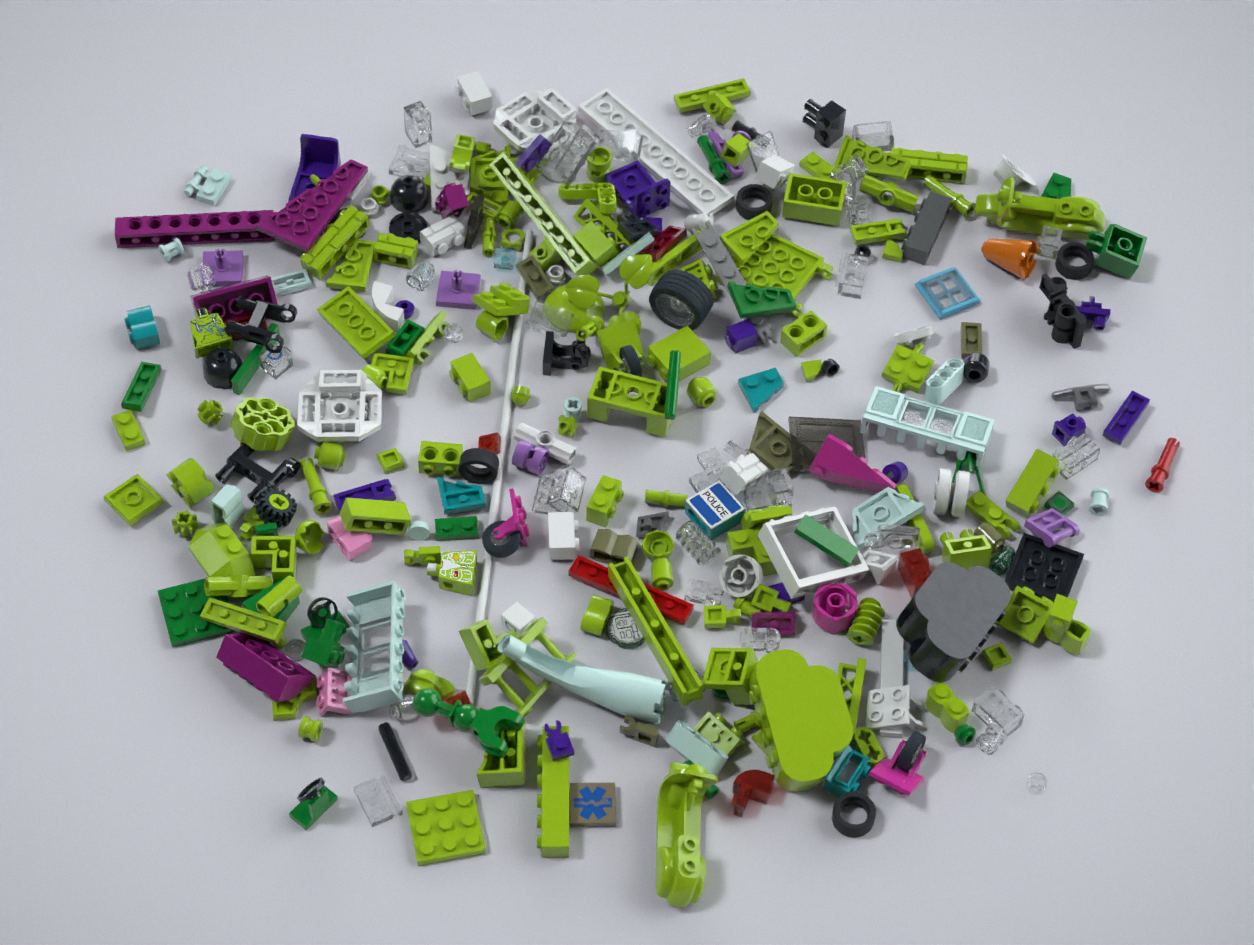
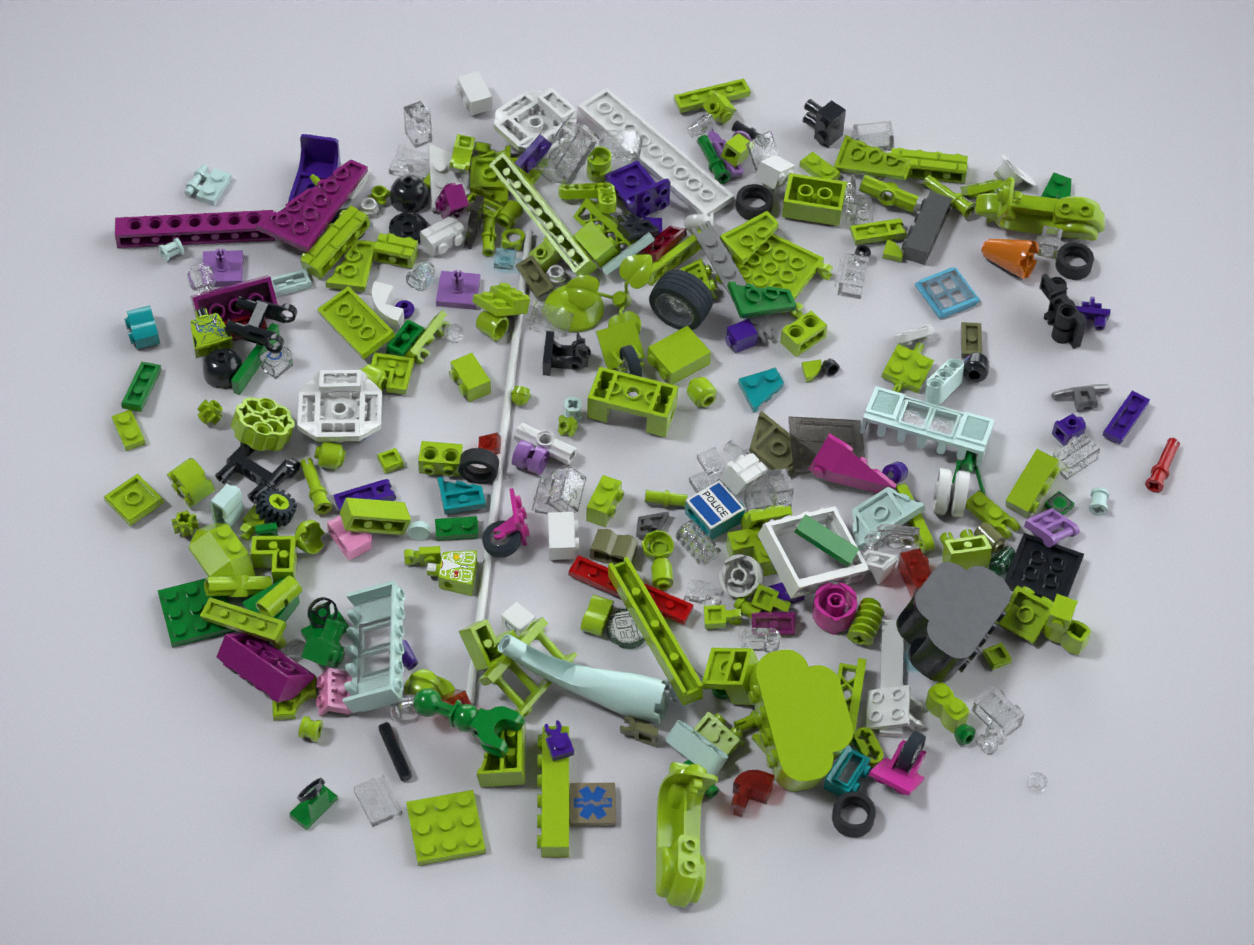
(588, 331): lime pin -> none
(672, 385): green axle -> none
(854, 166): clear brick -> none
(974, 190): none -> lime plate
(1117, 249): green hinge -> none

